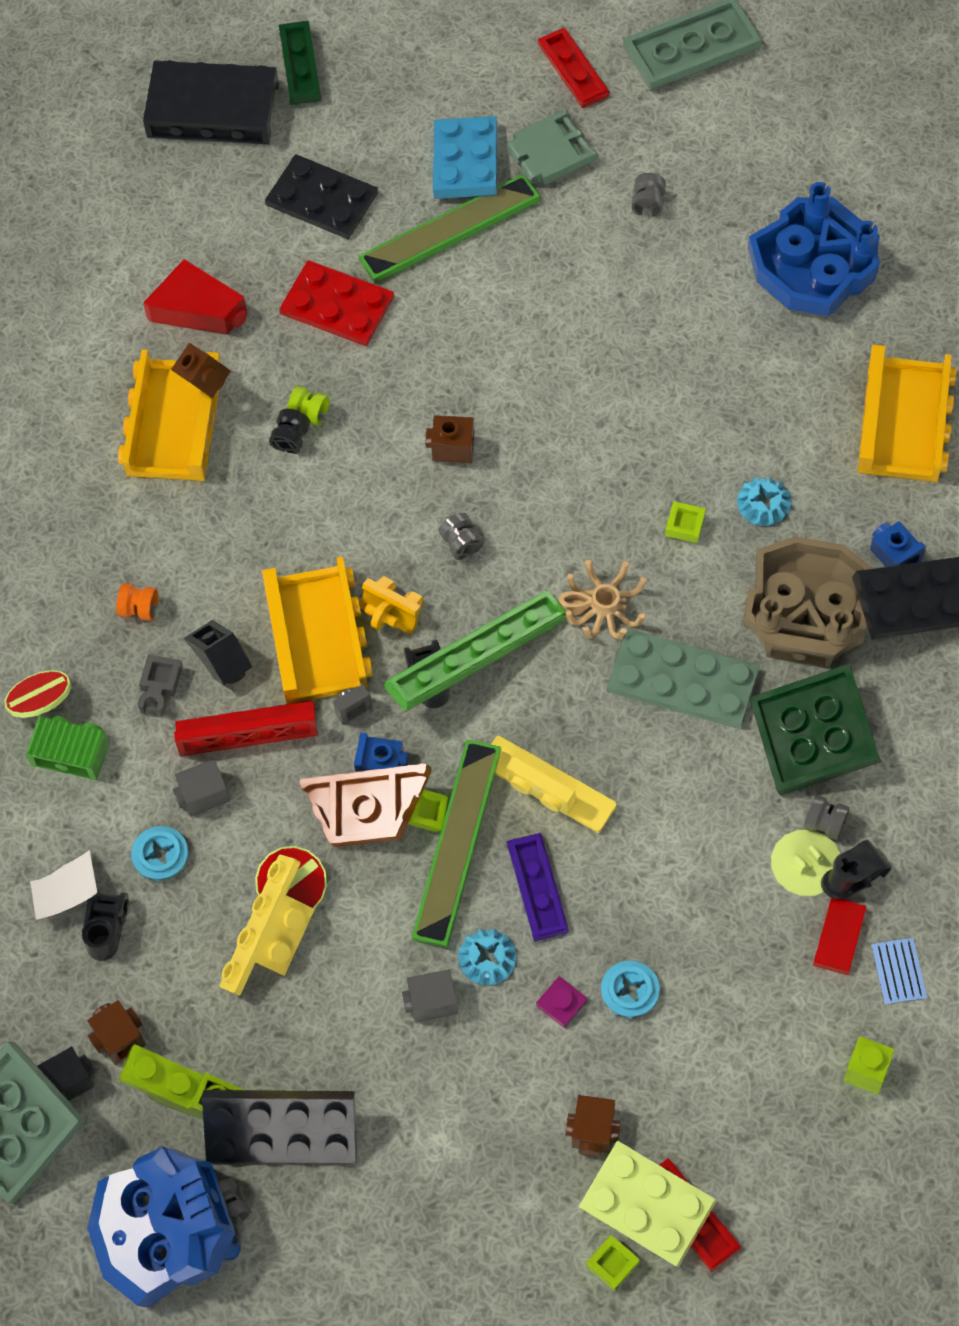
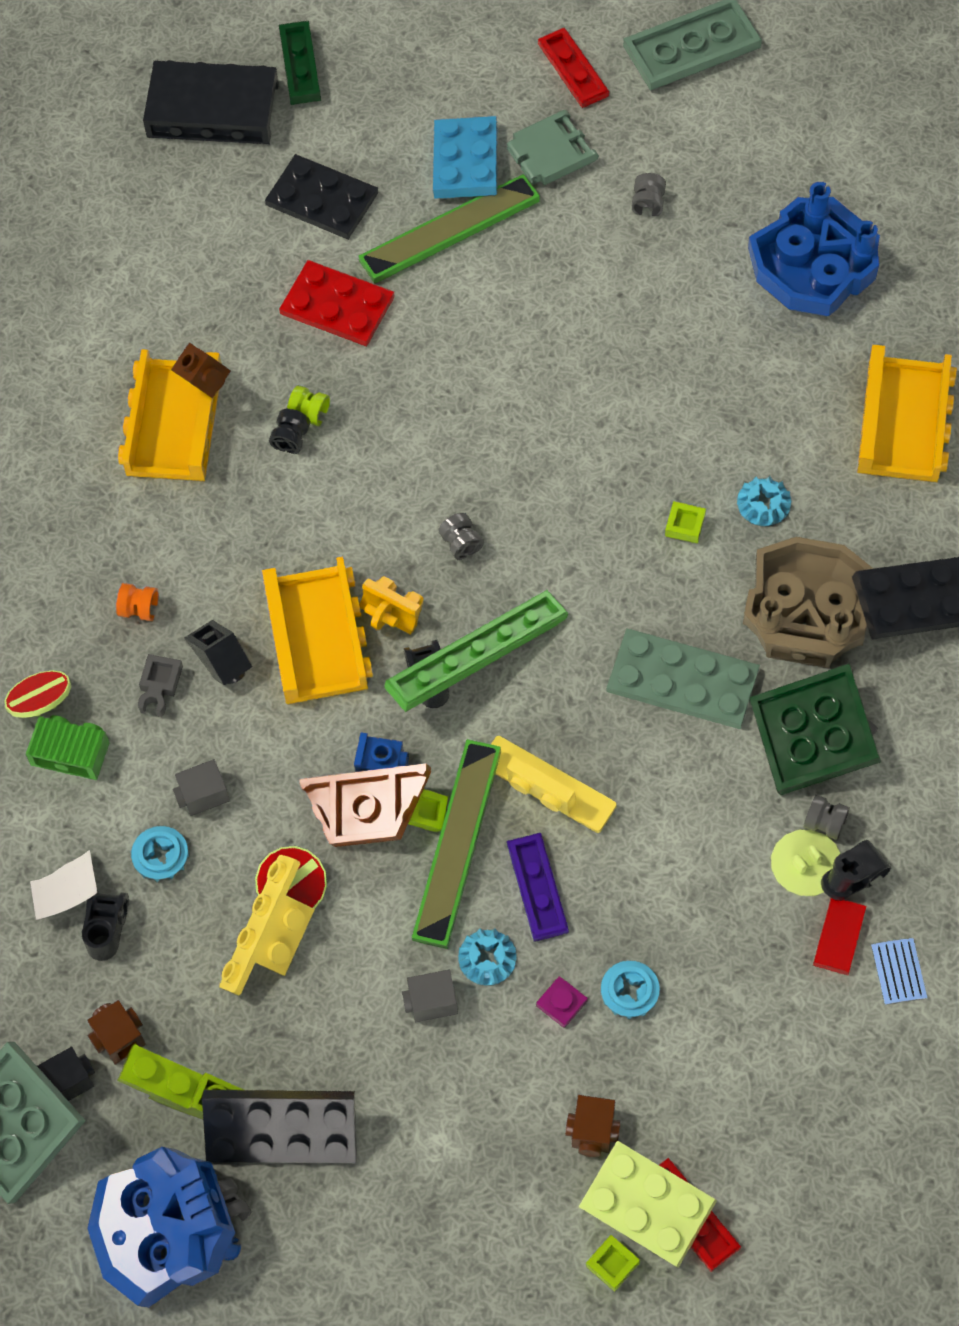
(195, 301): red slope -> none
(245, 728): red fence -> none
(352, 703): dark grey plate -> none
(451, 439): reddish brown brick -> none
(604, 602): tan animal -> none
(868, 1065): lime brick -> none
(890, 554): blue brick -> none

